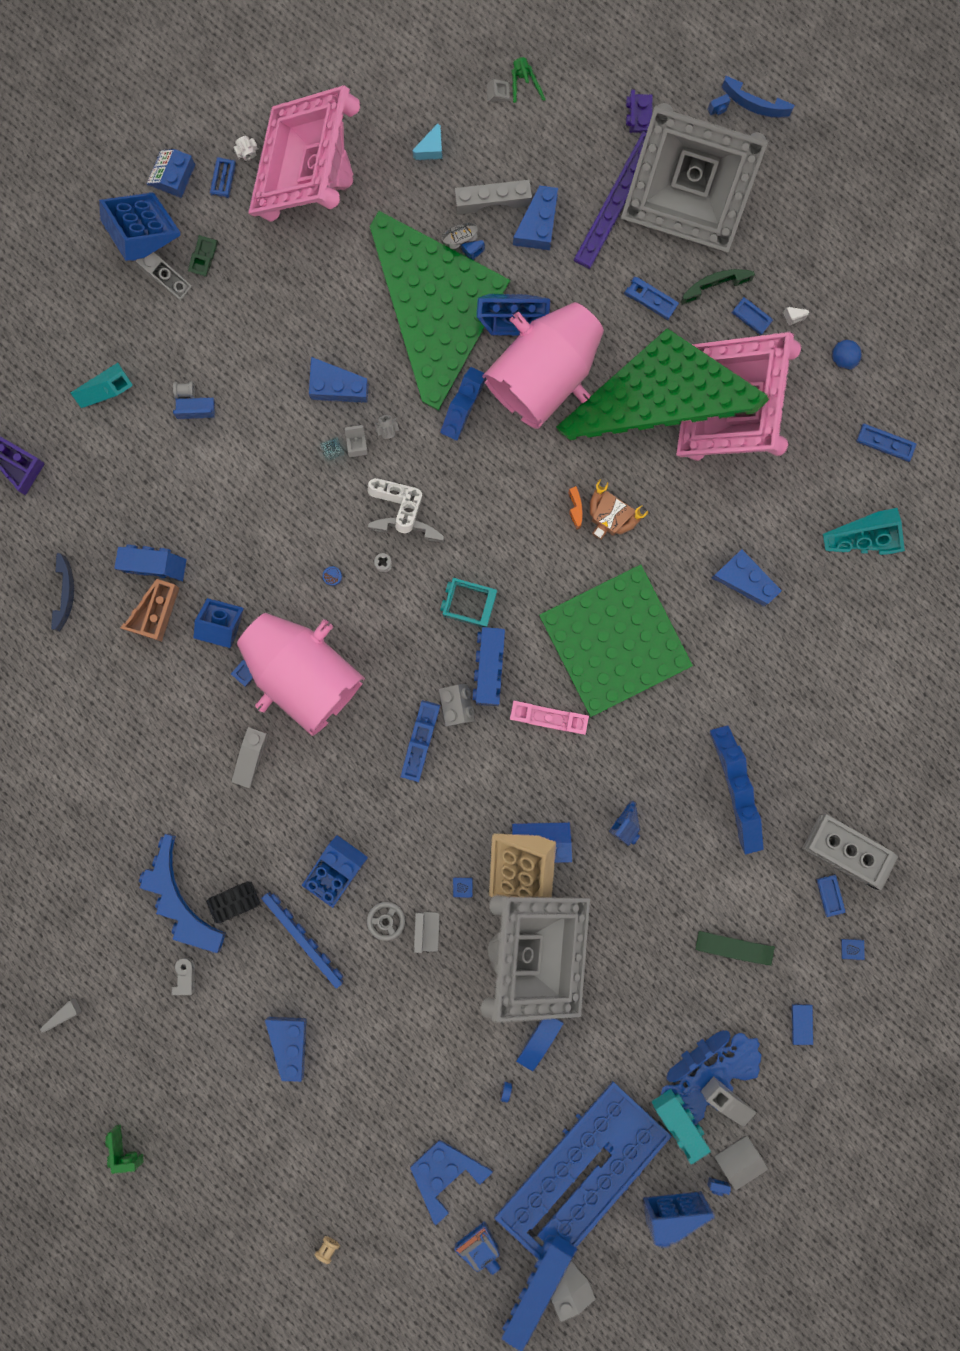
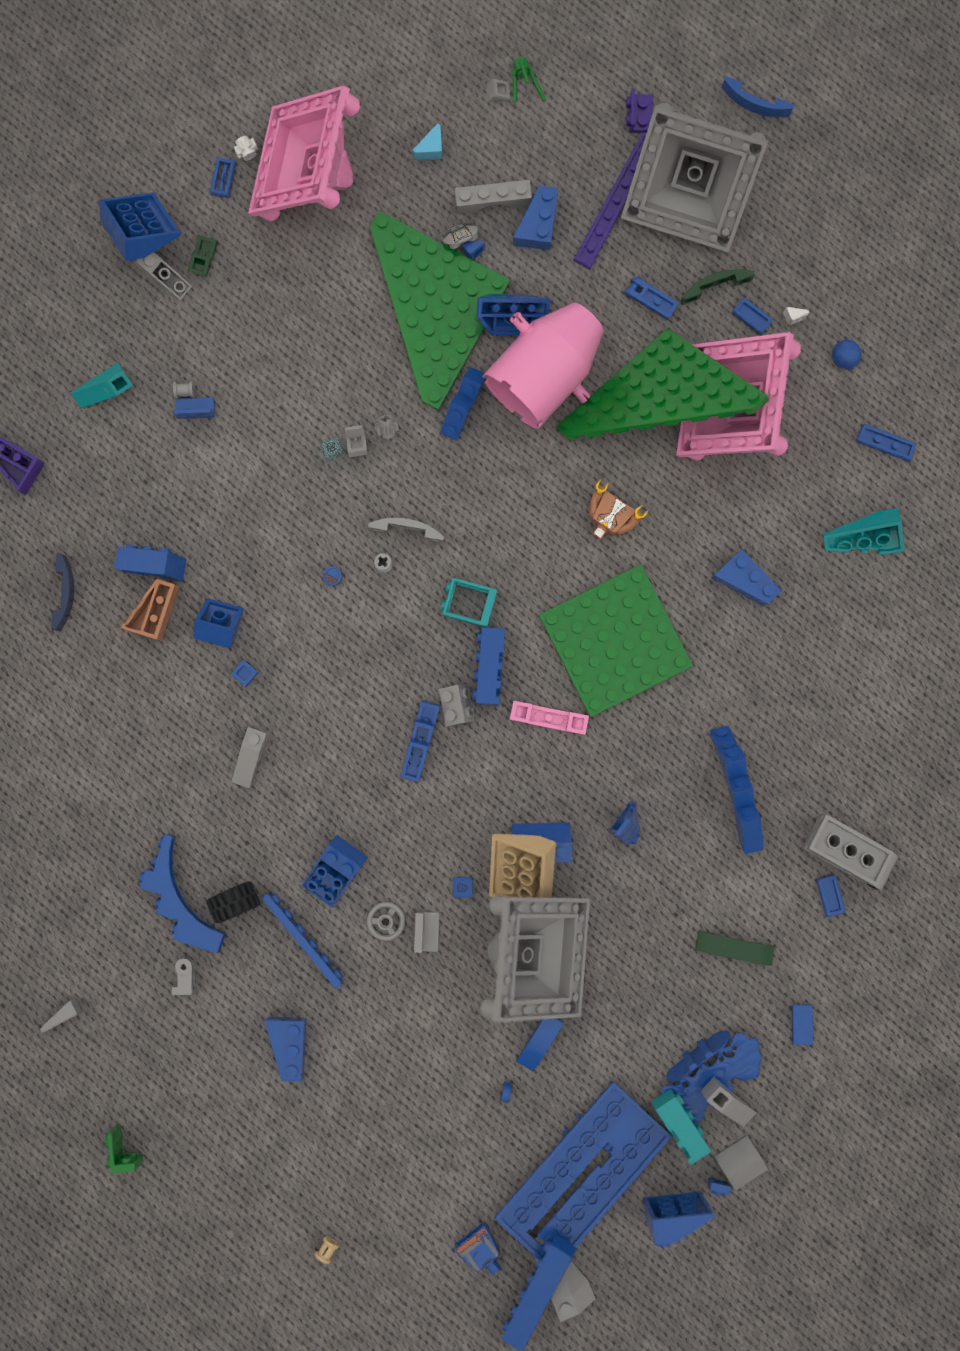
(172, 172): blue slope -> none
(298, 670): bright pink piece -> none
(336, 384): blue wedge -> none
(403, 498): white beam -> none
(438, 1169): blue wing -> none
(576, 512): orange slope -> none
(719, 105): blue plate -> none
(853, 949): blue slope -> none

